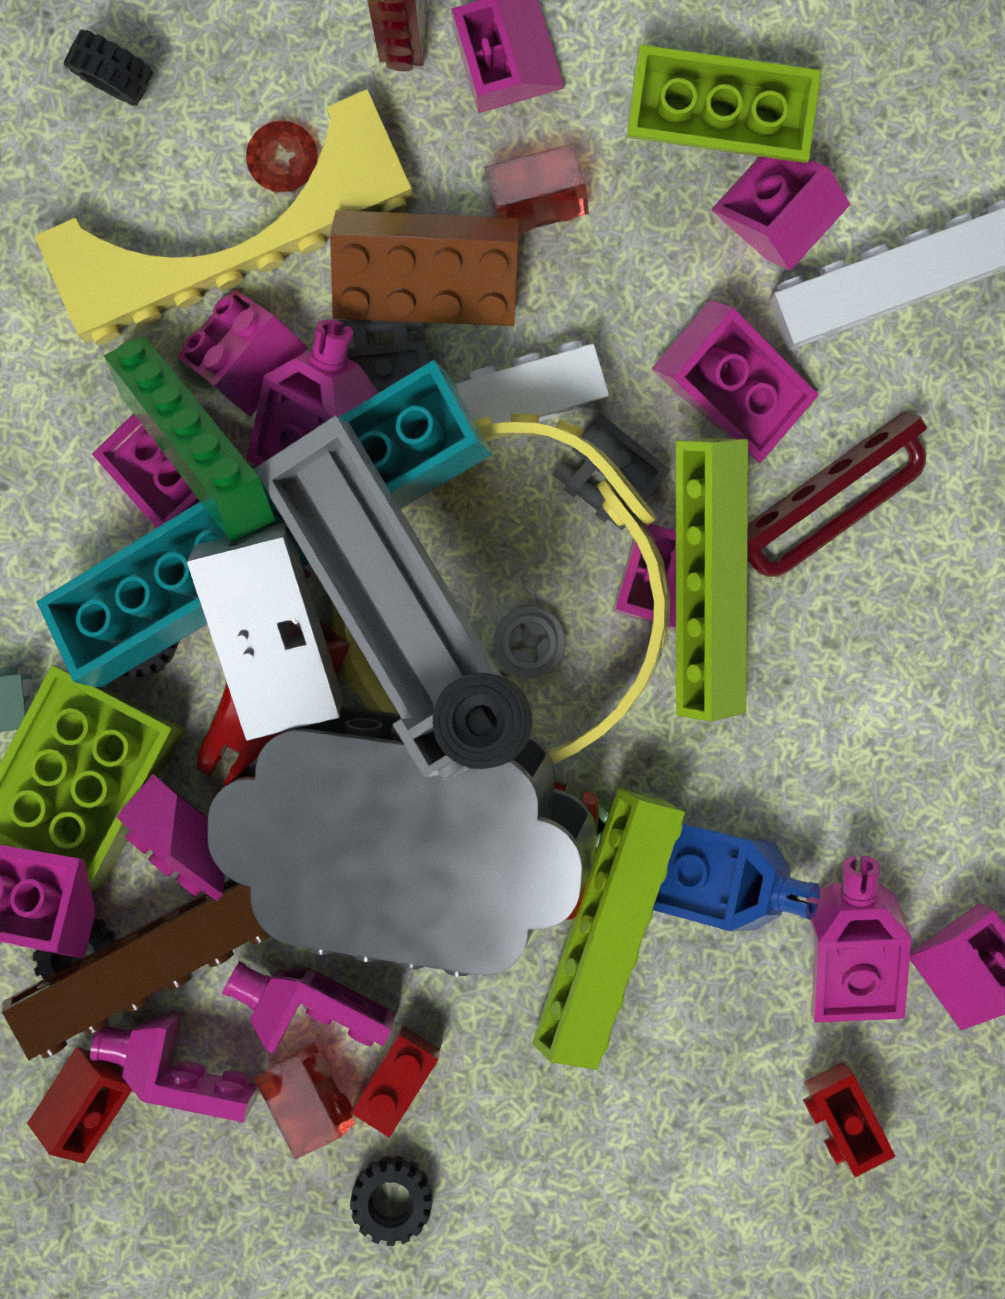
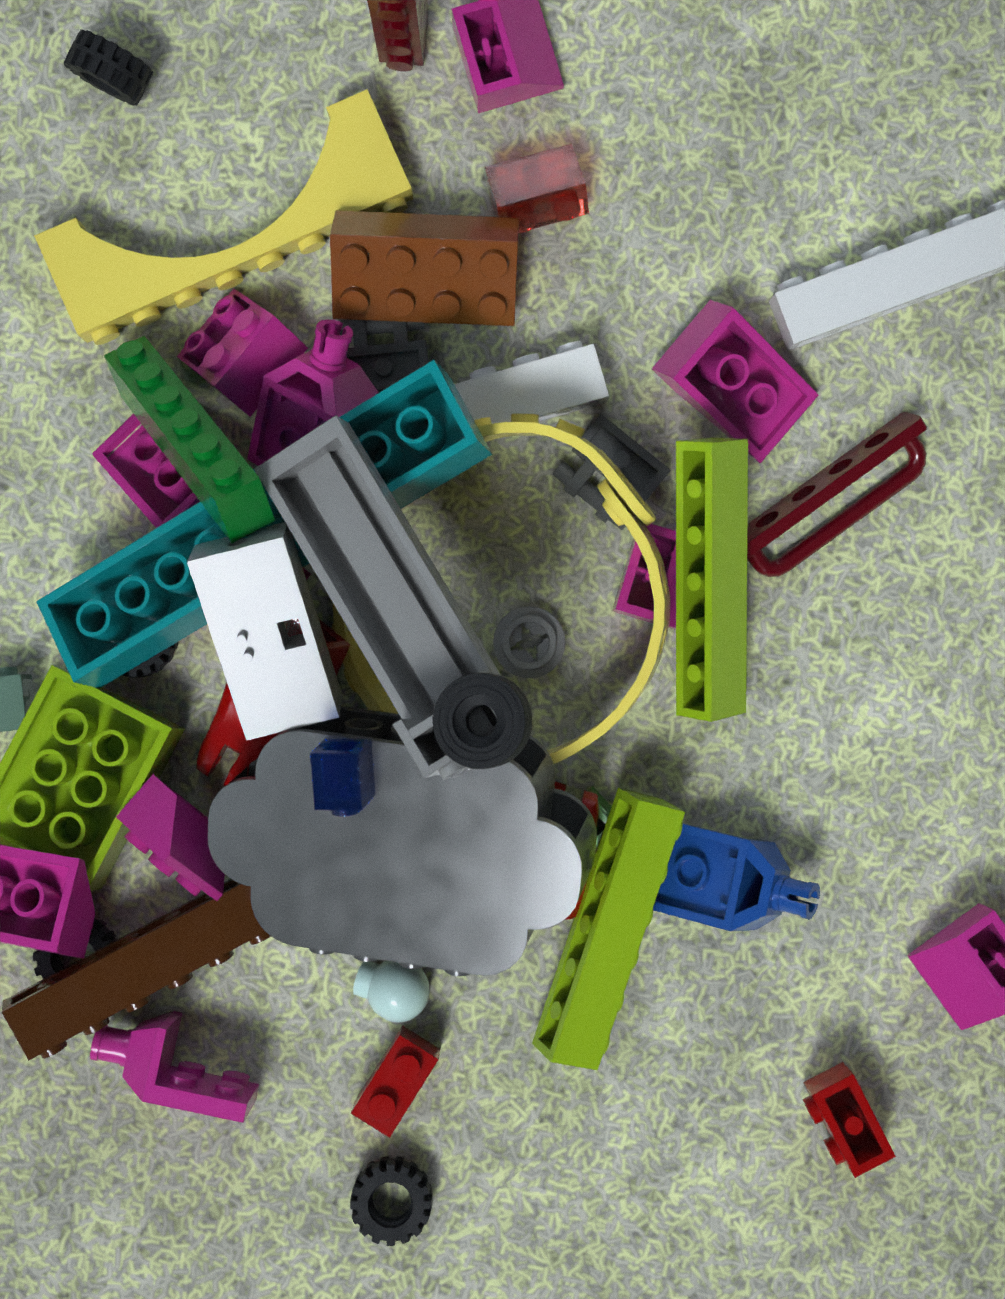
(79, 1106): red brick -> none
(262, 149): clear red gear -> none
(279, 997): dark pink plate -> none
(305, 1100): clear red brick -> none
(343, 775): none -> clear blue brick
(392, 990): none -> light aqua piece
(723, 103): lime slope -> none
(783, 207): dark pink slope -> none
(859, 948): dark pink plate -> none

